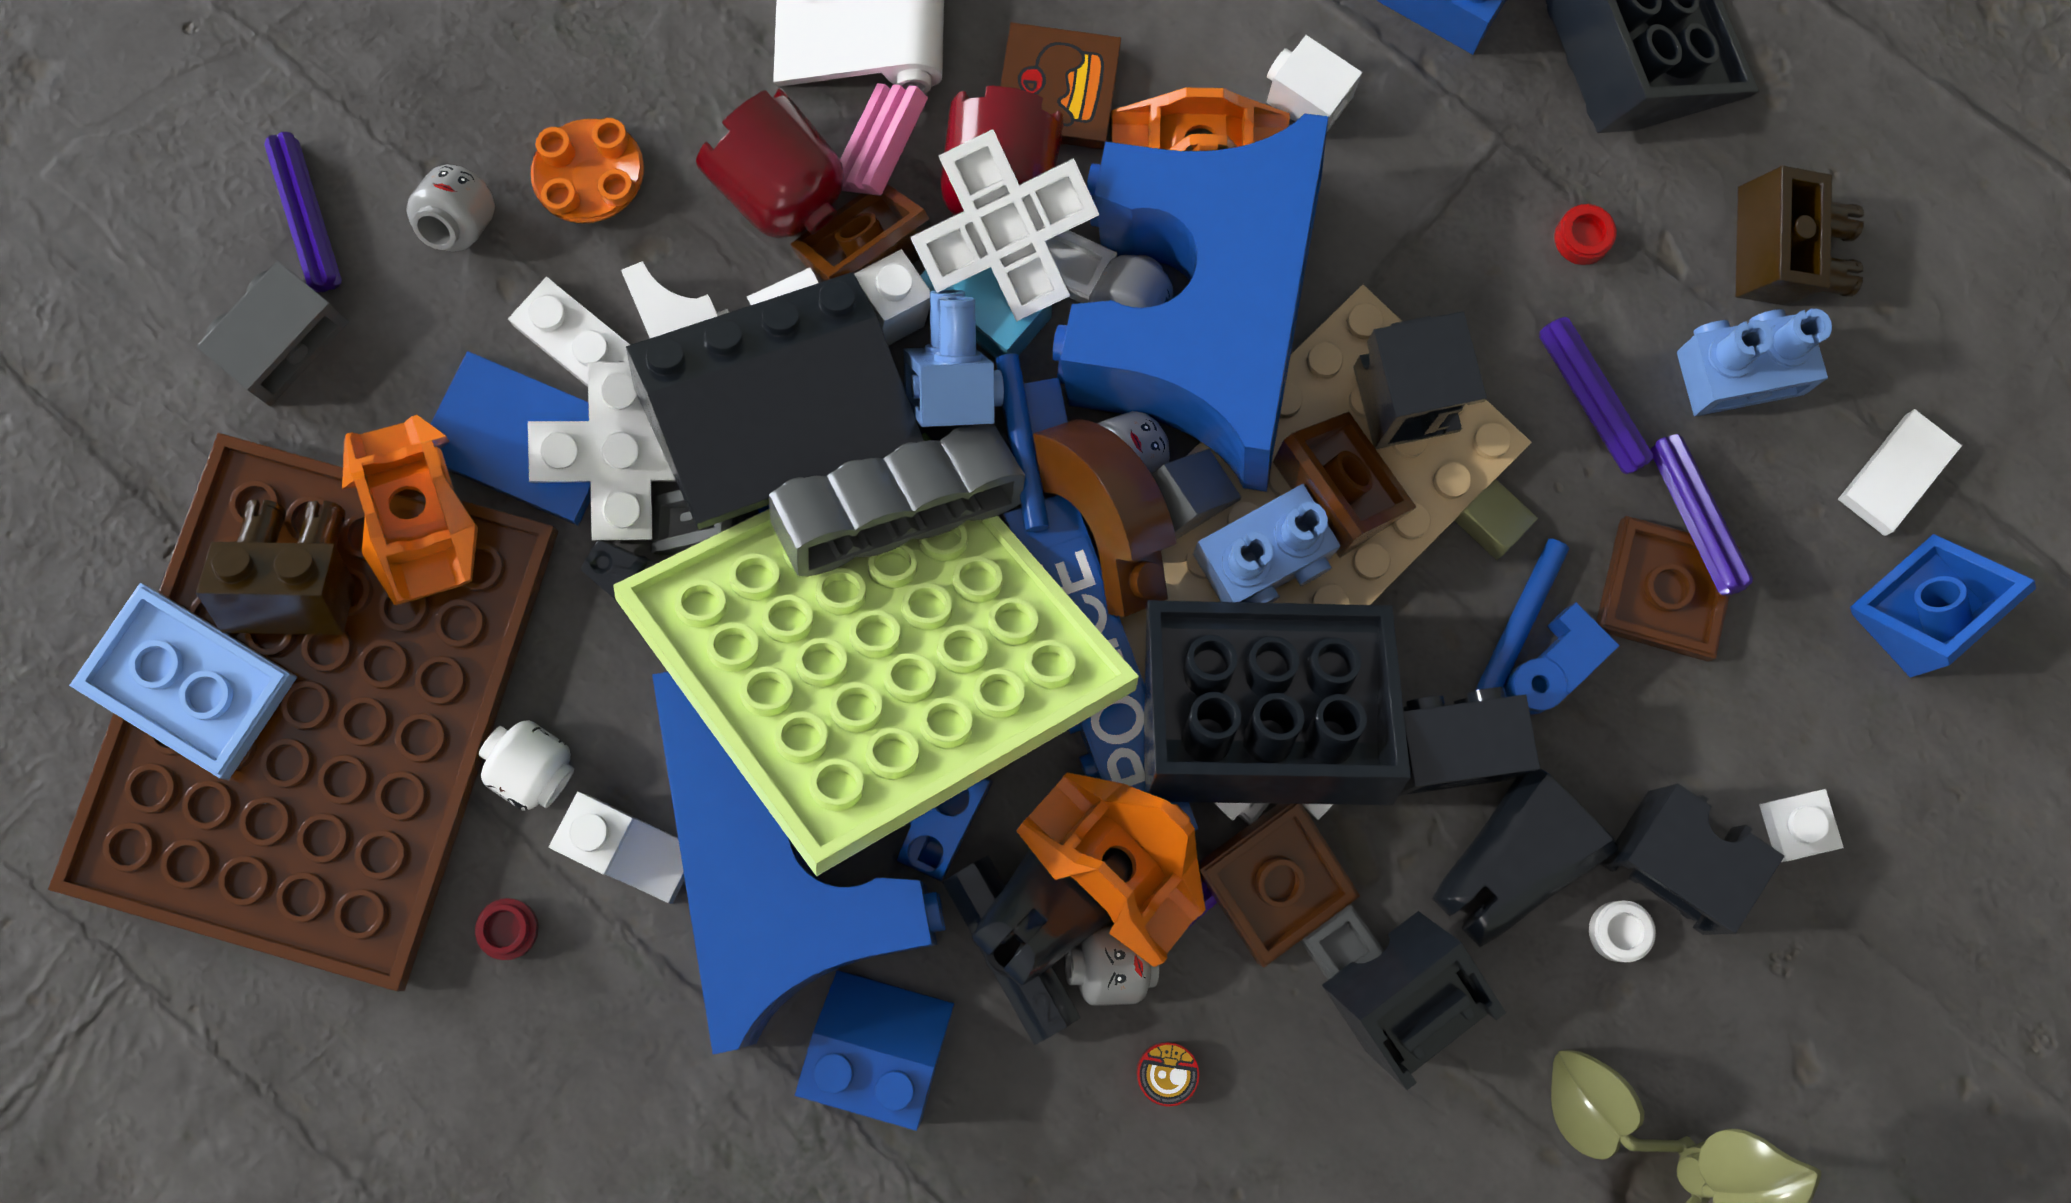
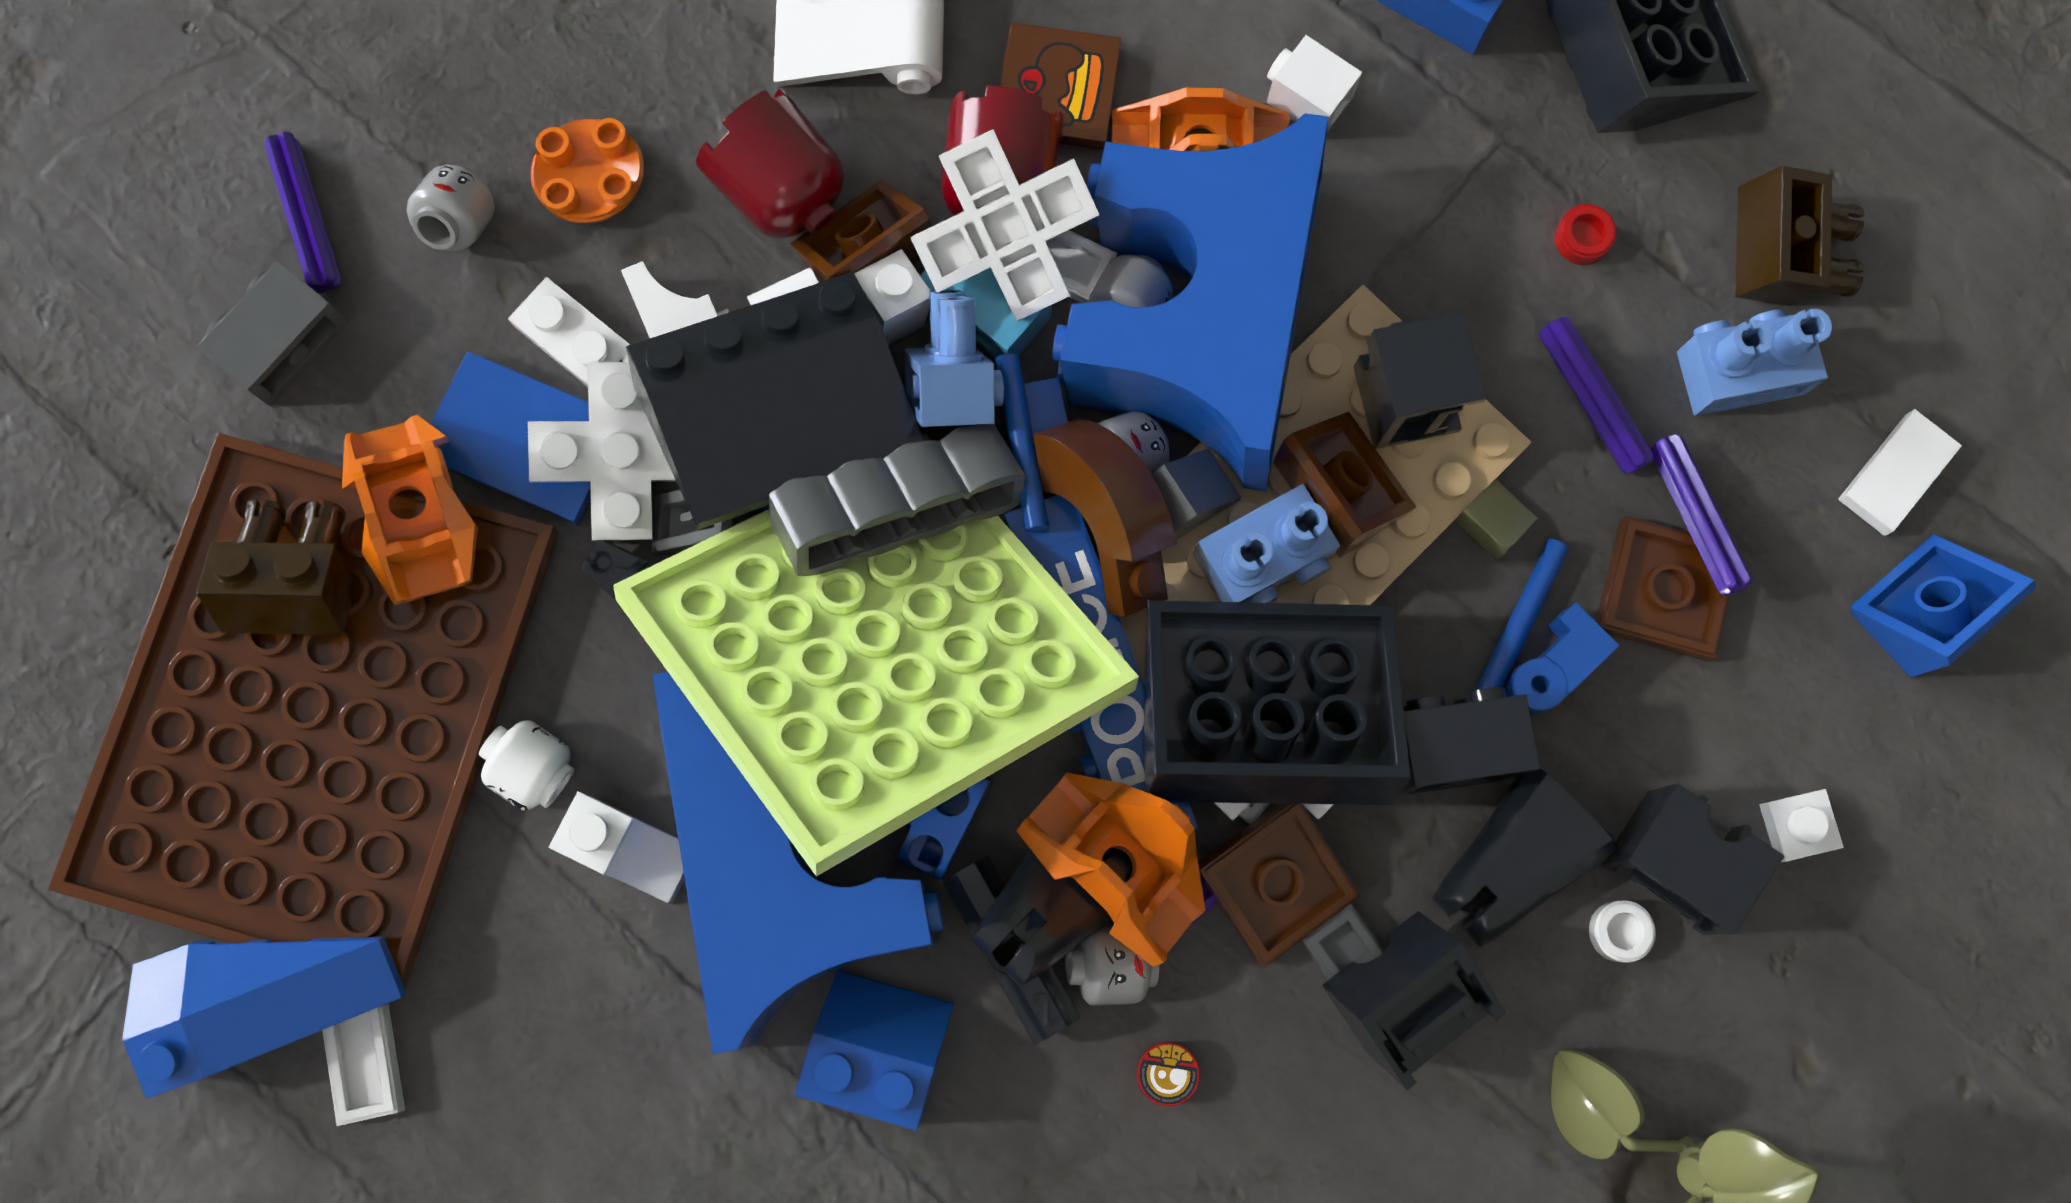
(183, 681): light blue tile -> none
(234, 1001): none -> blue wedge
(363, 1067): none -> white tile
(506, 929): dark red plate -> none
(880, 137): bright pink tile -> none

